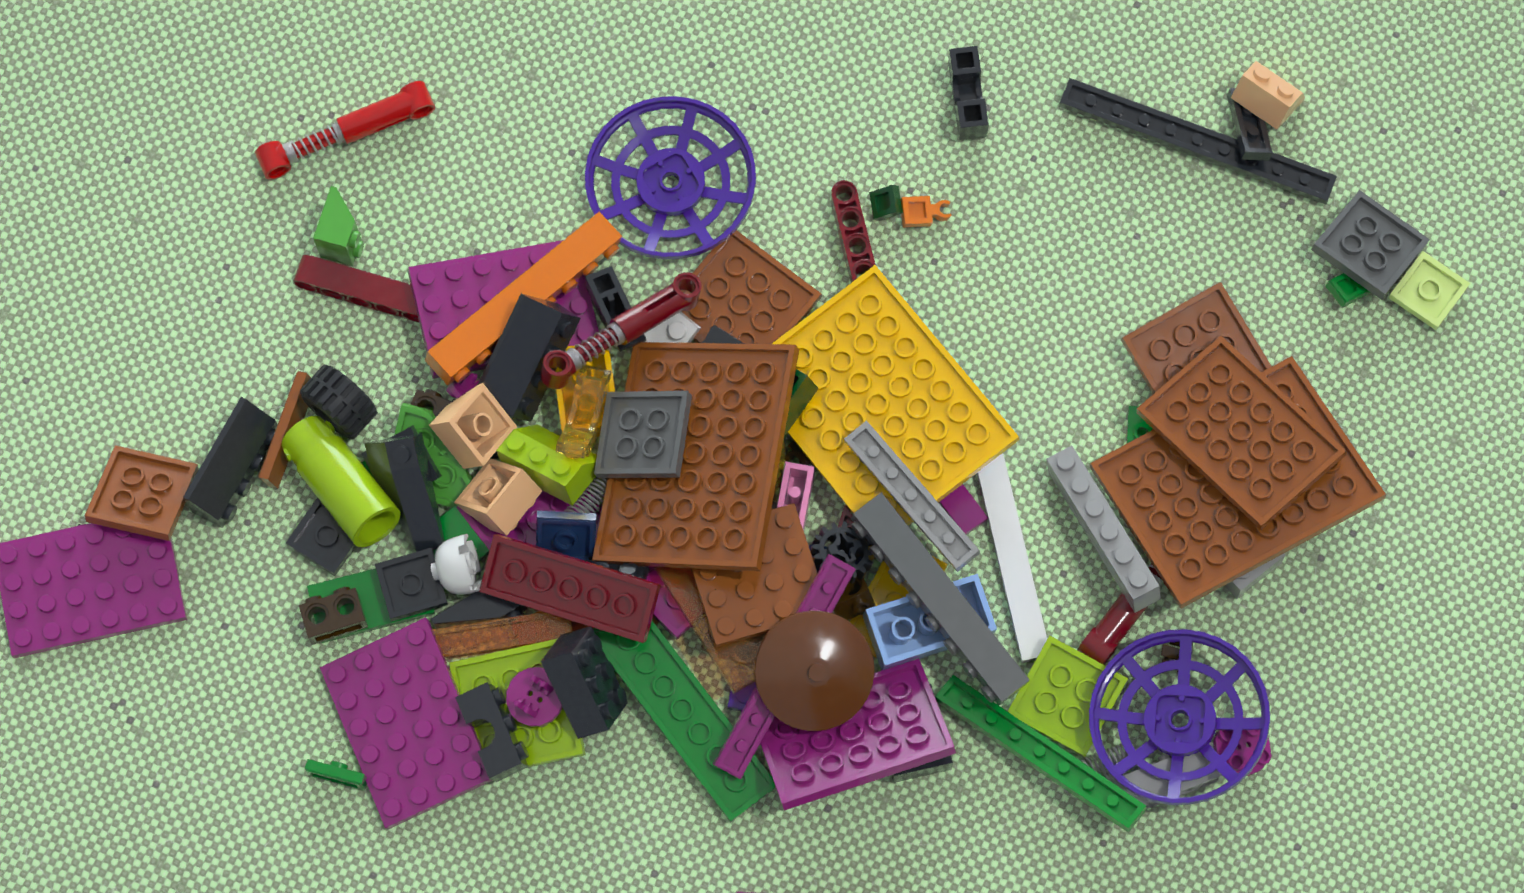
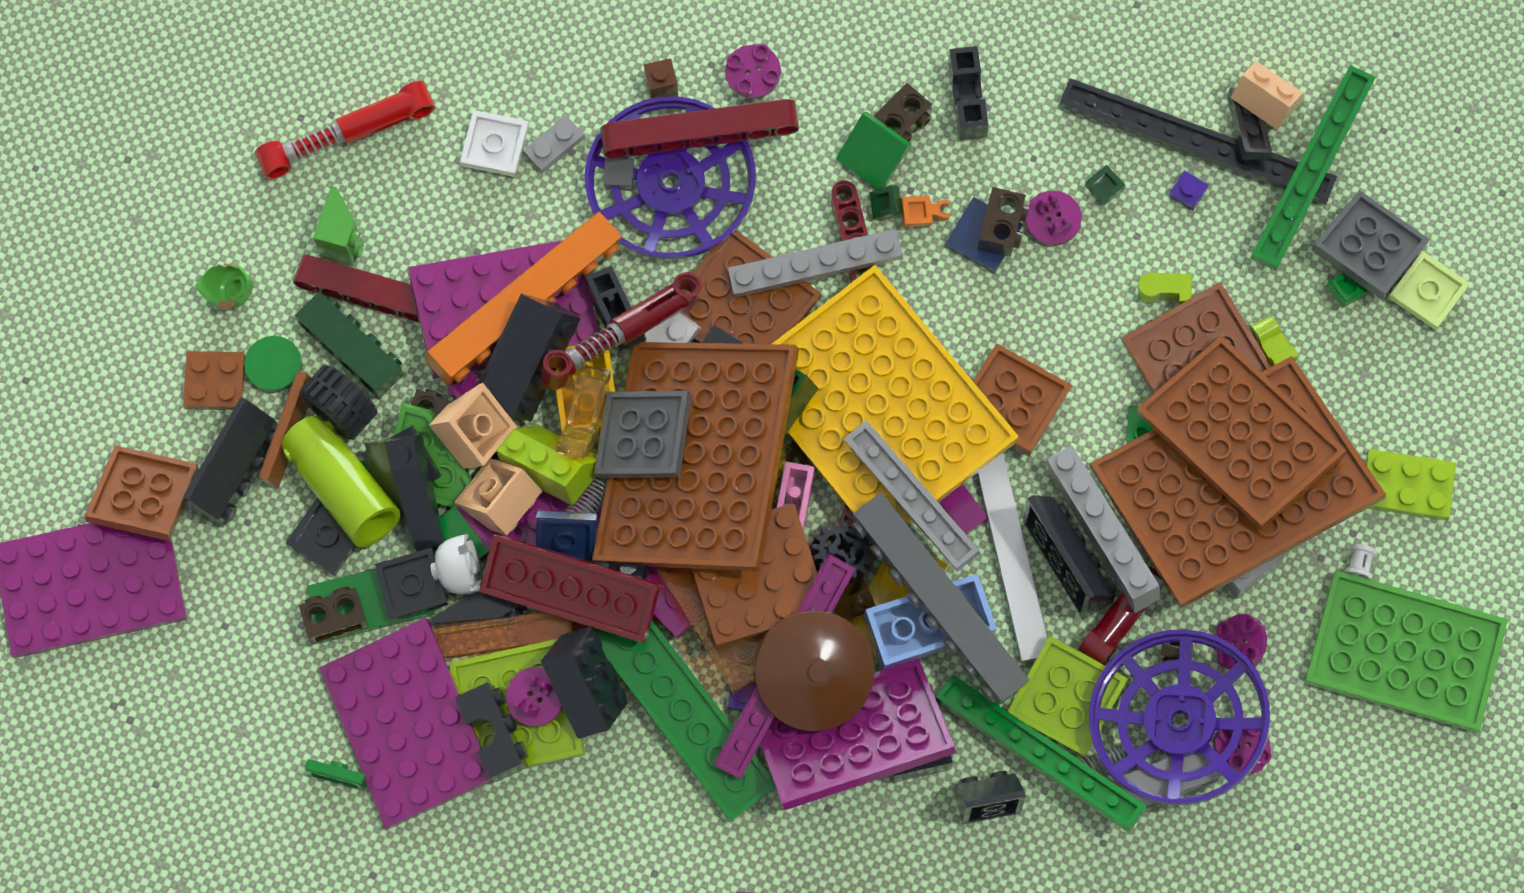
(213, 380): none -> dark orange plate
(225, 286): none -> bright green hair
(272, 363): none -> green tile
(350, 345): none -> dark green brick
(494, 143): none -> white plate
(554, 144): none -> light grey plate
(618, 173): none -> dark grey tile
(661, 79): none -> reddish brown brick
(699, 128): none -> dark red beam
(748, 59): none -> magenta plate
(815, 263): none -> light grey plate
(873, 151): none -> green tile
(894, 112): none -> dark brown brick
(966, 237): none -> dark blue tile
(990, 797): none -> black slope
(997, 220): none -> dark brown brick
(1021, 394): none -> dark orange plate
(1059, 229): none -> magenta plate
(1067, 555): none -> black slope
(1105, 185): none -> dark green plate
(1165, 287): none -> lime leg
(1188, 190): none -> dark purple plate
(1239, 630): none -> magenta plate
(1272, 341): none -> lime leg
(1312, 167): none -> green plate
(1361, 560): none -> white bush
(1406, 651): none -> bright green plate
(1413, 484): none -> lime plate

